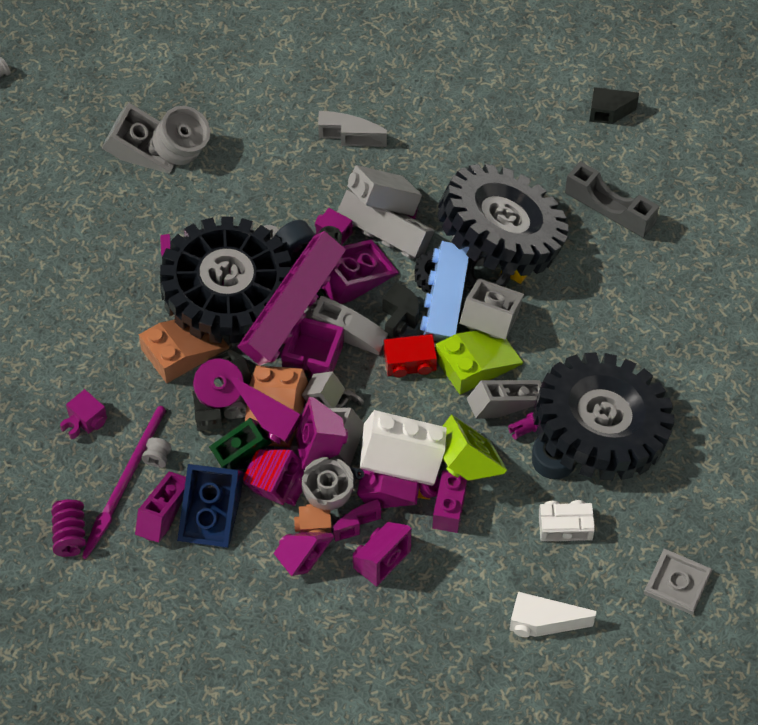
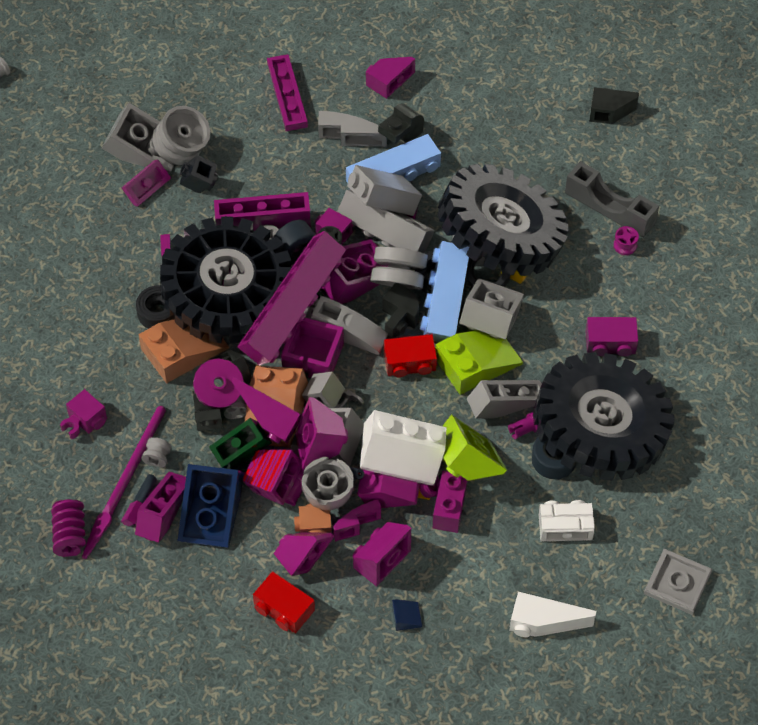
(130, 516): none -> piece
(144, 303): none -> black tyre
(146, 182): none -> magenta plate
(198, 174): none -> black brick
(265, 210): none -> magenta brick
(283, 603): none -> red brick
(287, 92): none -> magenta plate
(389, 74): none -> magenta slope
(399, 263): none -> light grey wheel
(402, 124): none -> pearl dark grey brick
(405, 160): none -> light blue brick
(406, 614): none -> dark blue slope
(611, 335): none -> magenta brick
(629, 235): none -> magenta wheel

